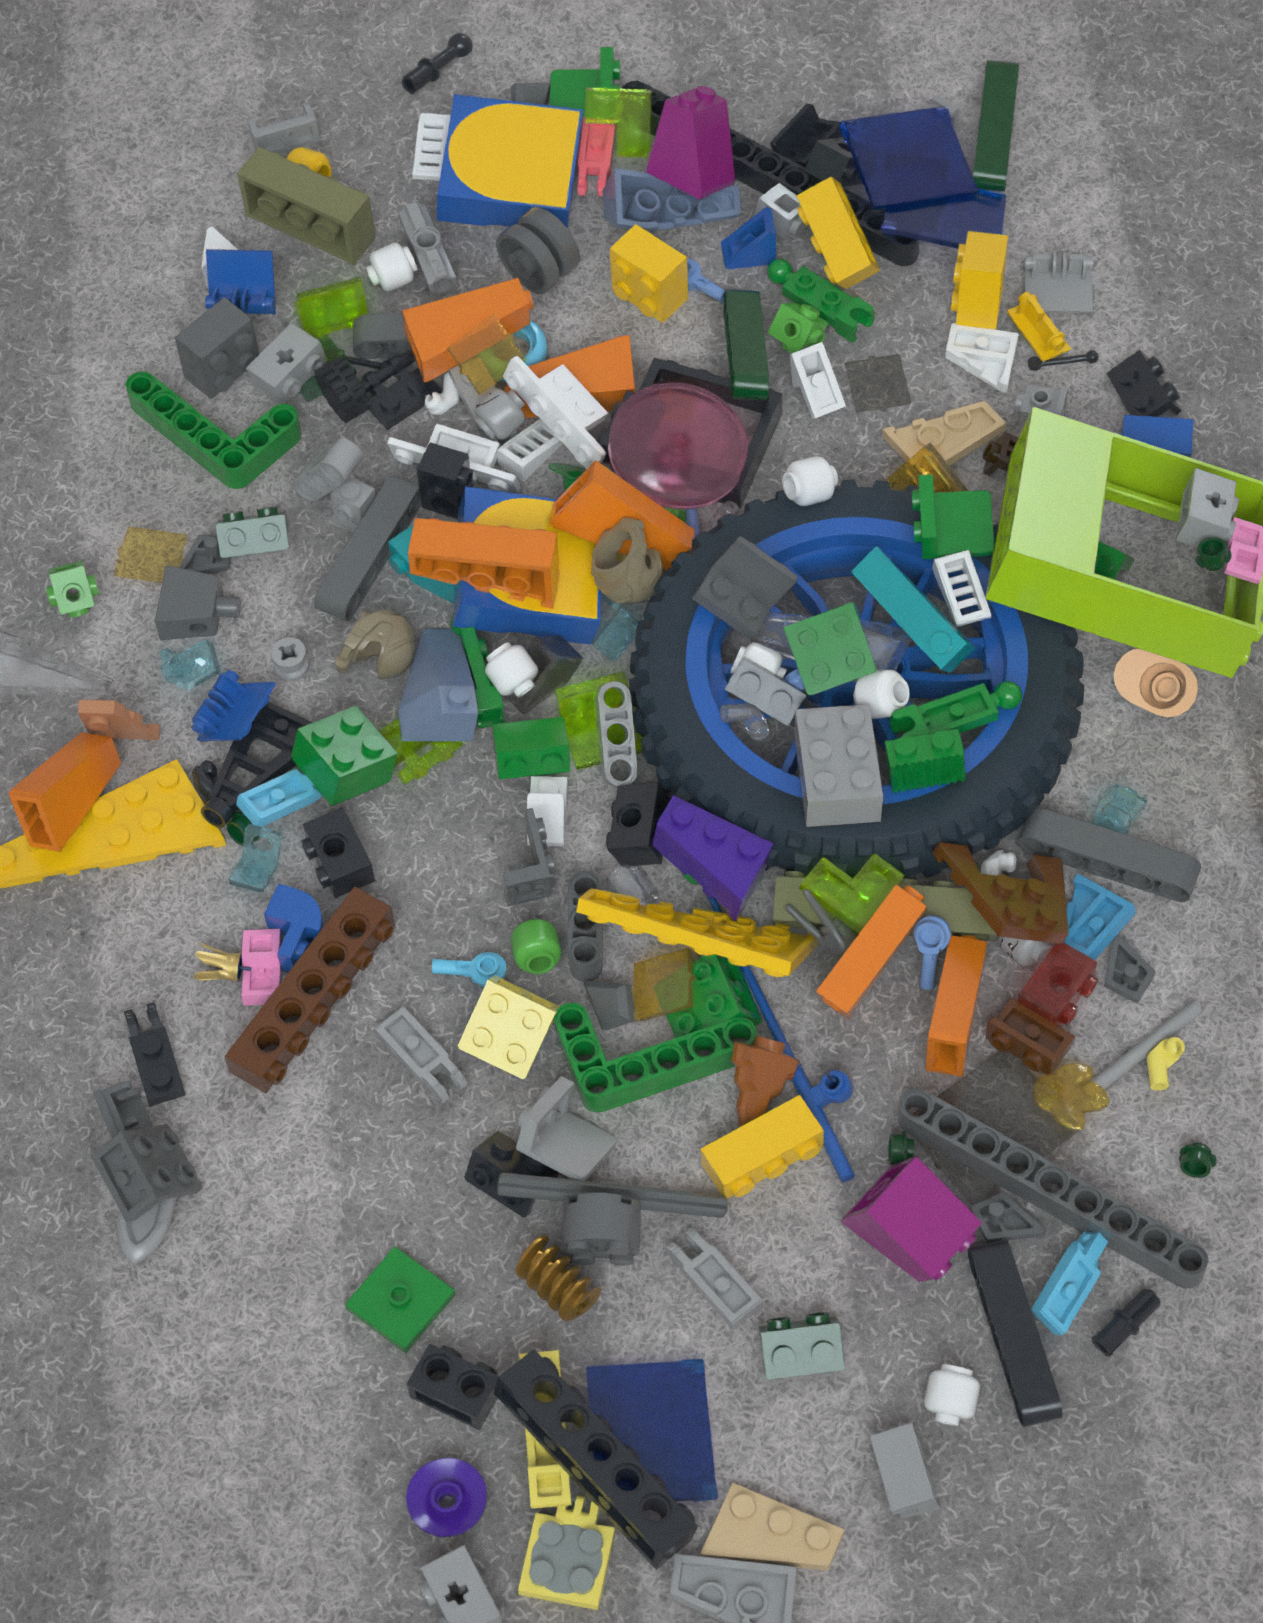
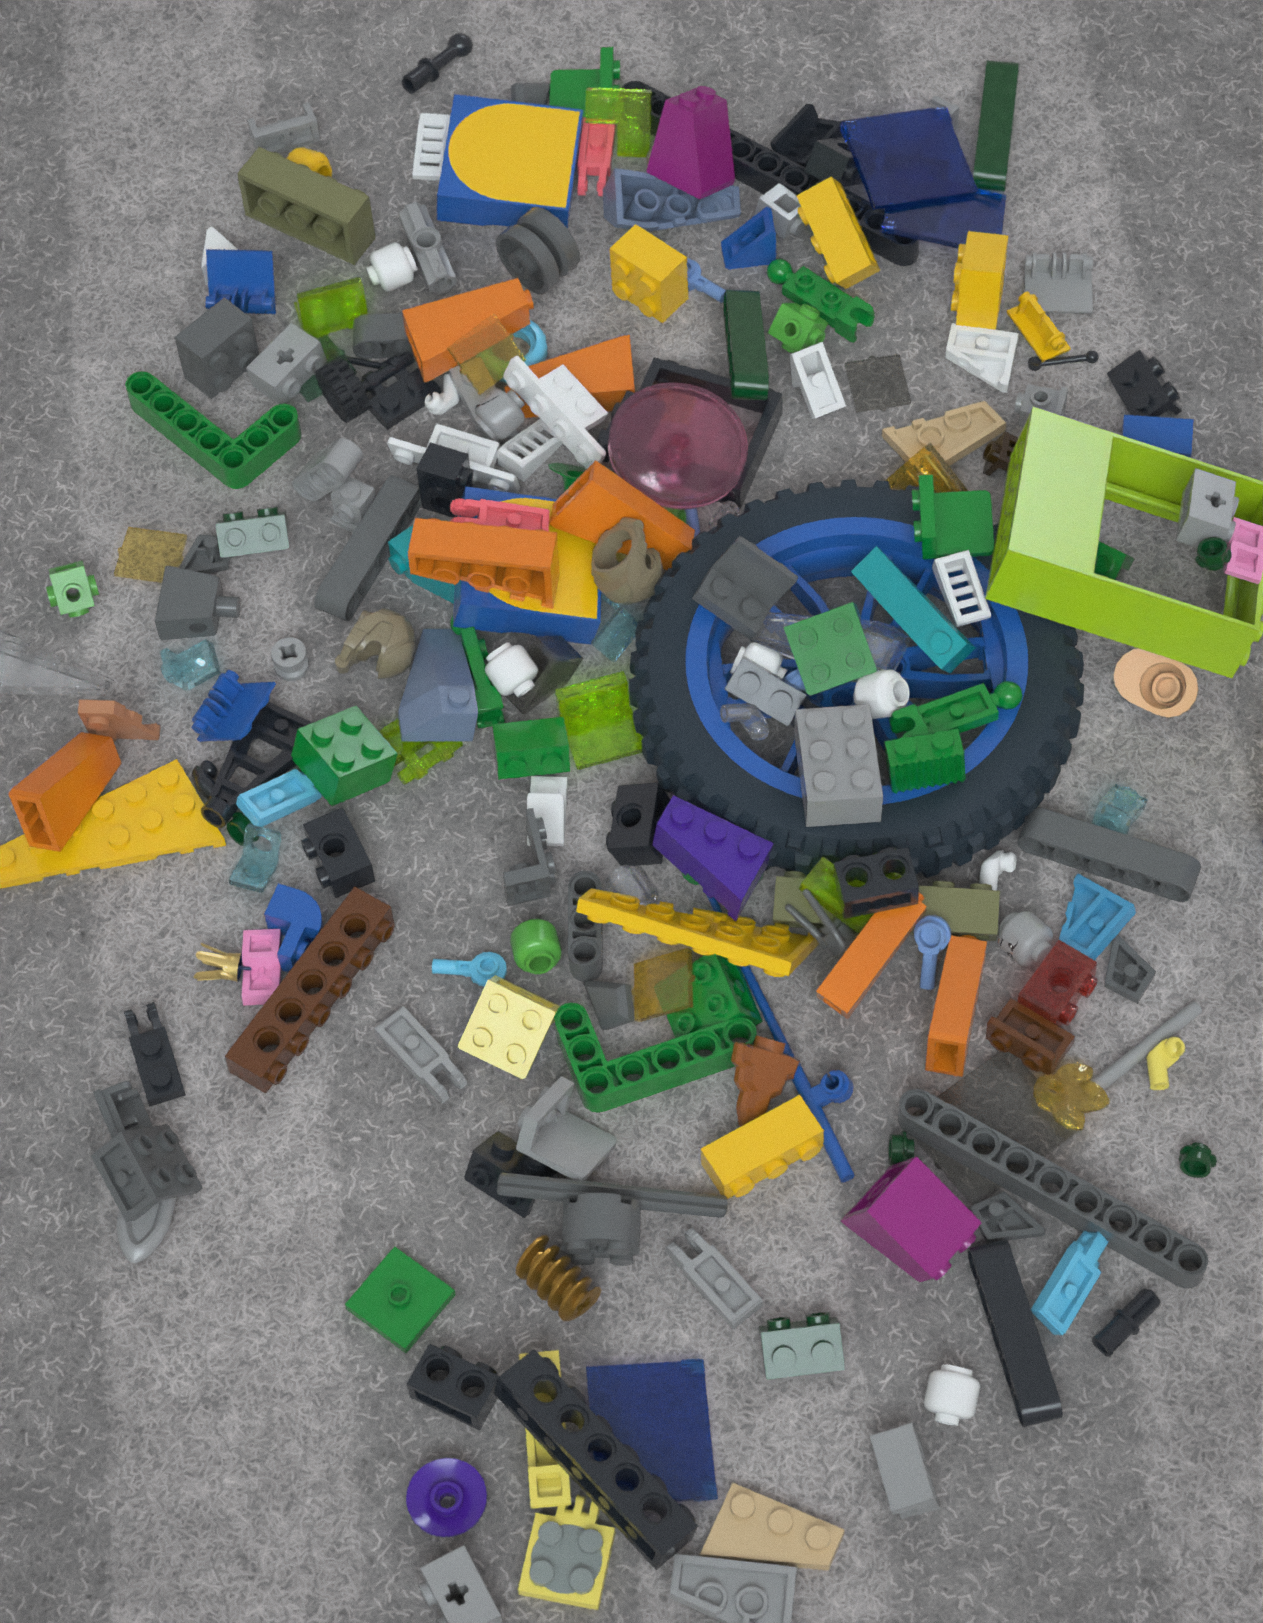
(500, 513): none -> coral hinge
(623, 717): light grey beam -> none
(809, 481): white head -> none
(879, 891): none -> black brick
(1011, 905): reddish brown wing -> none

